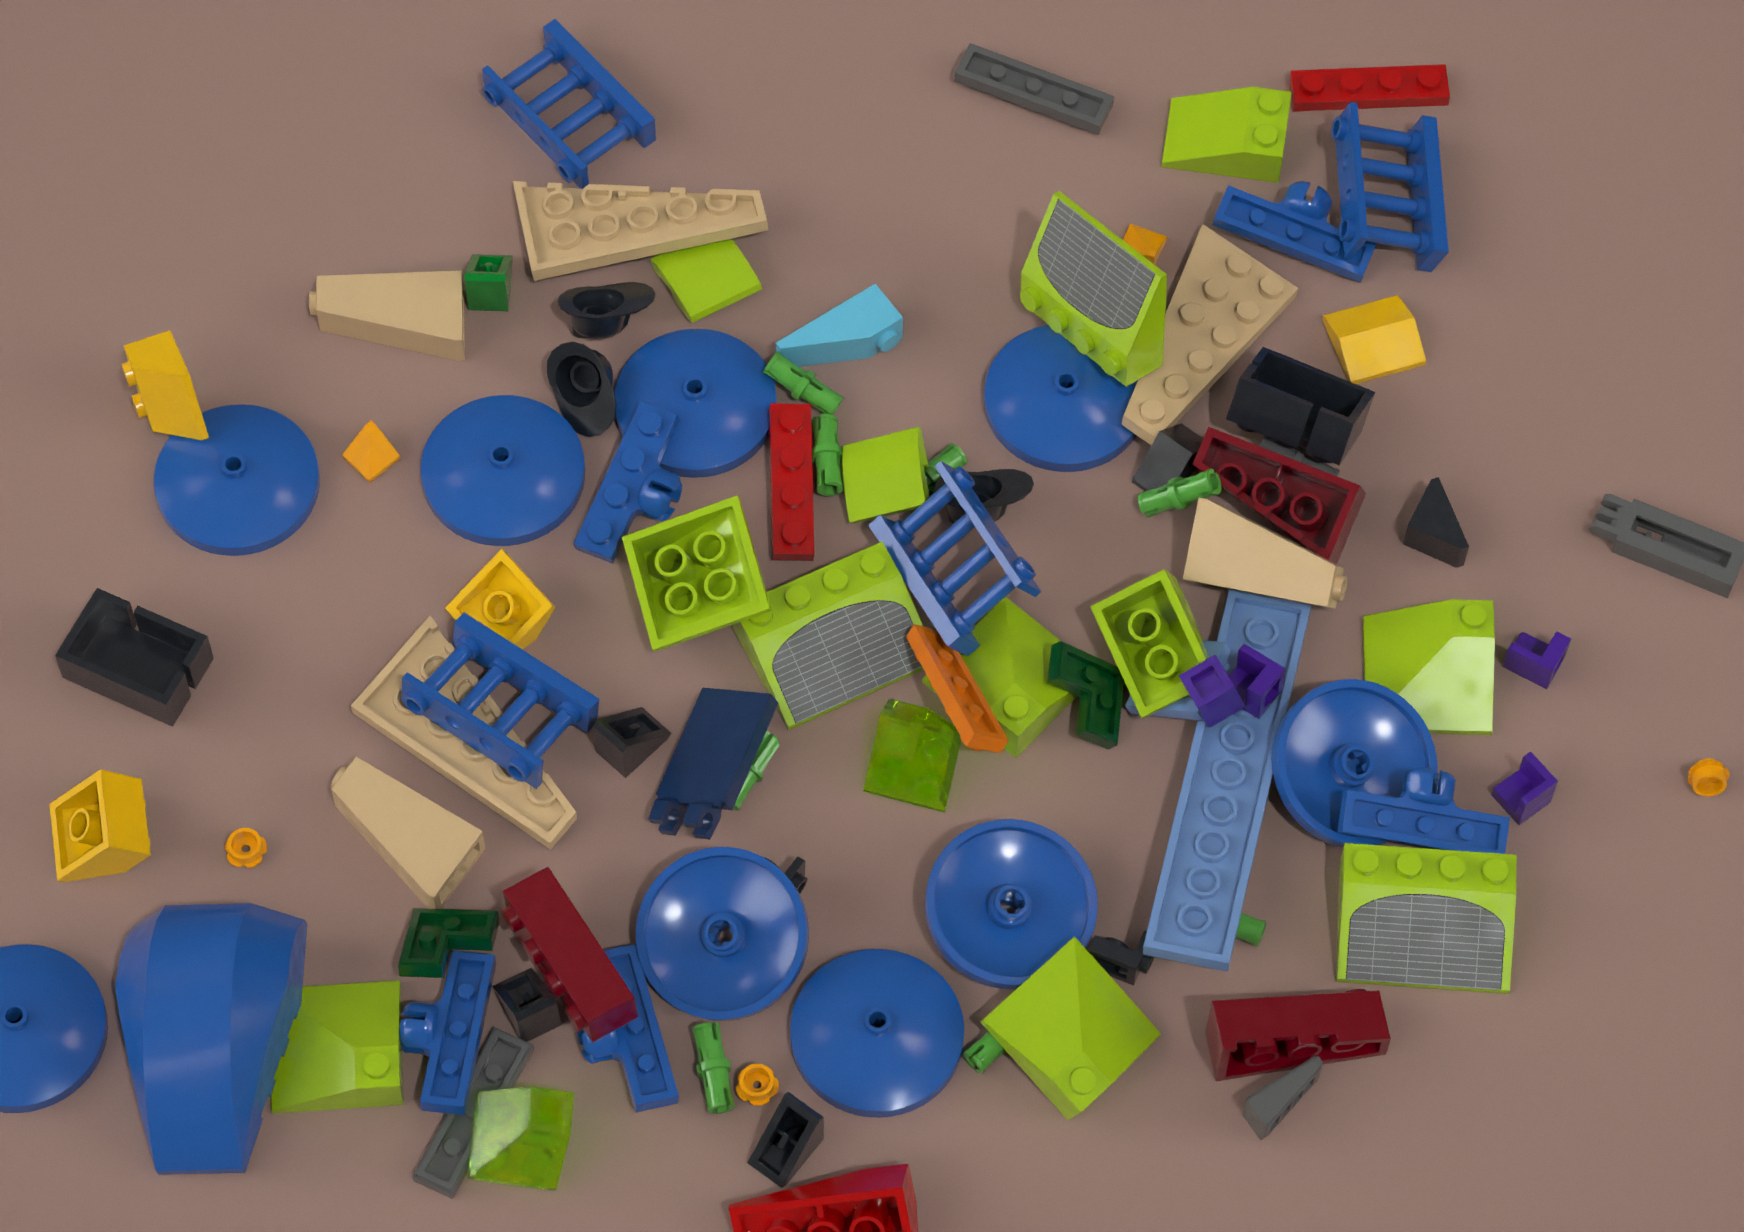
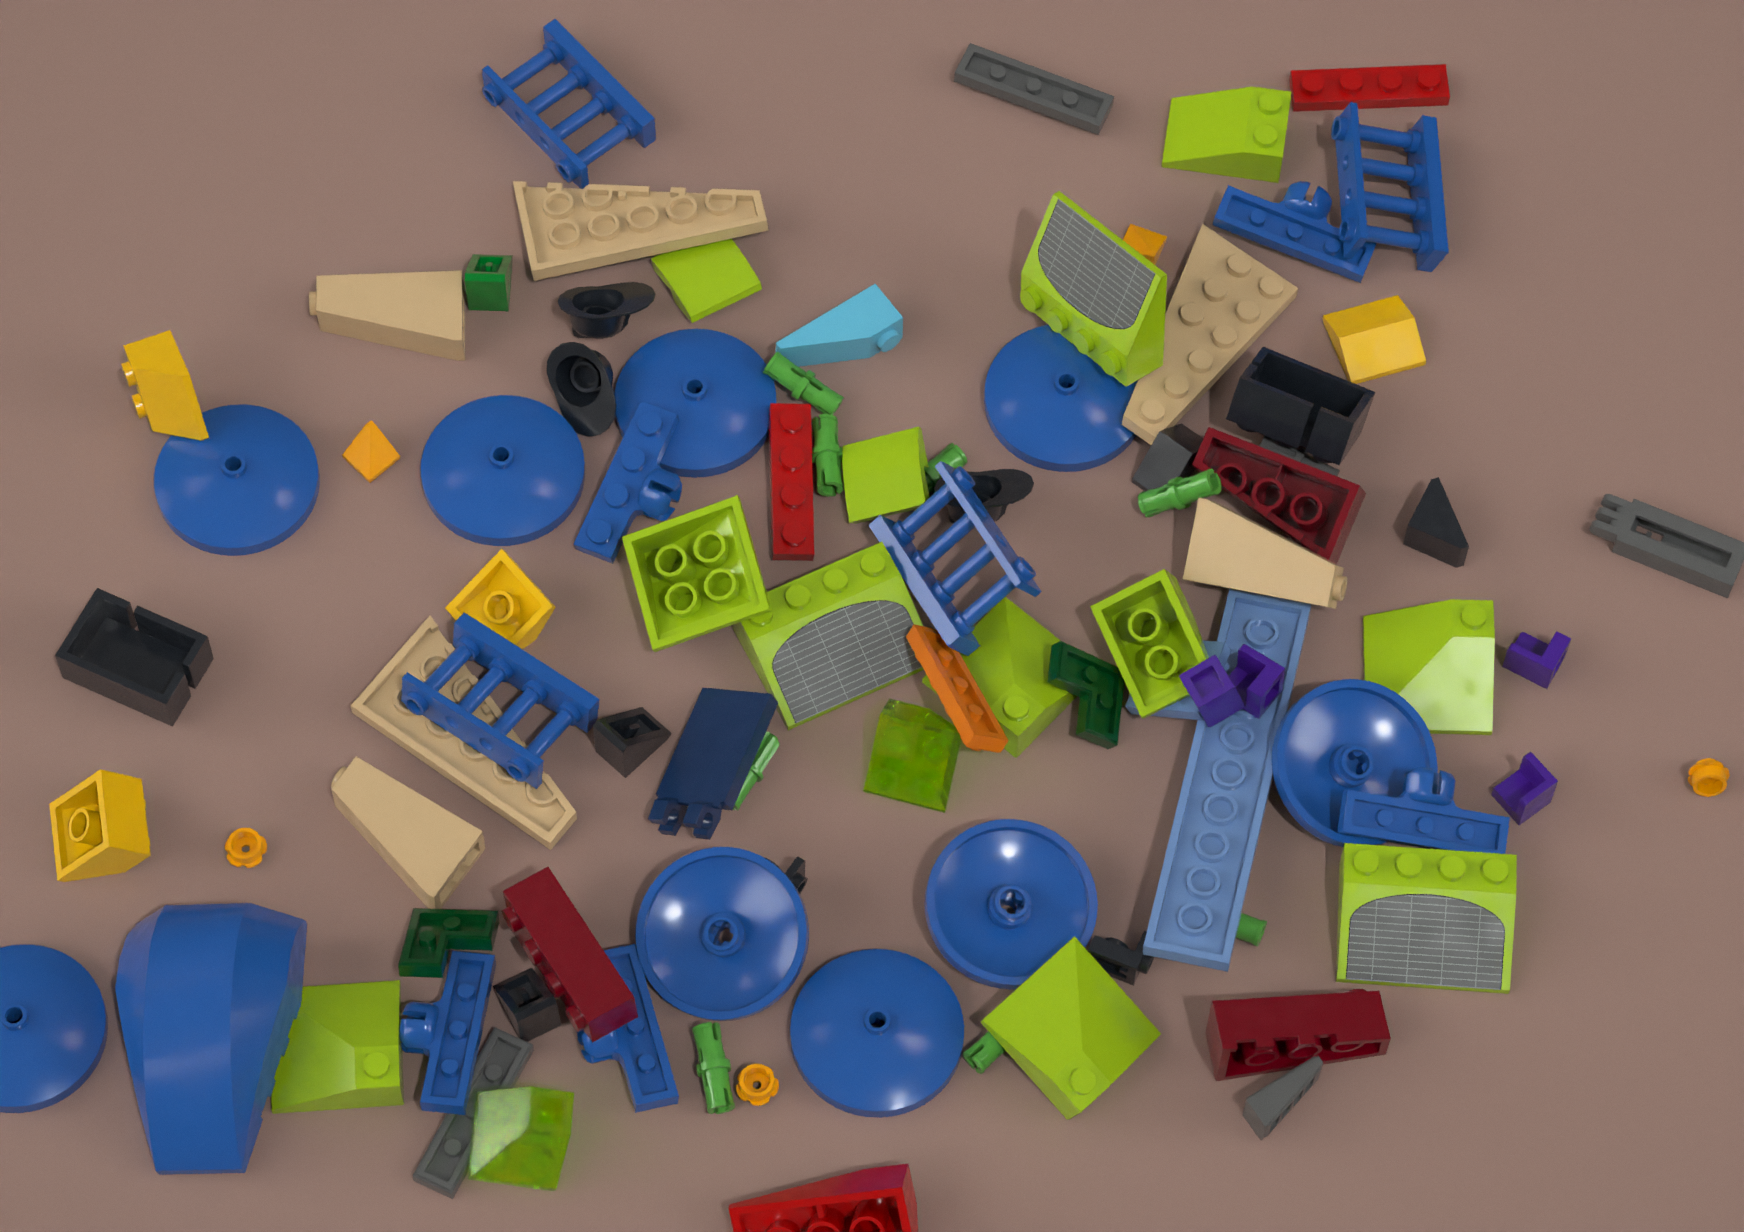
(787, 1140): black slope -> none

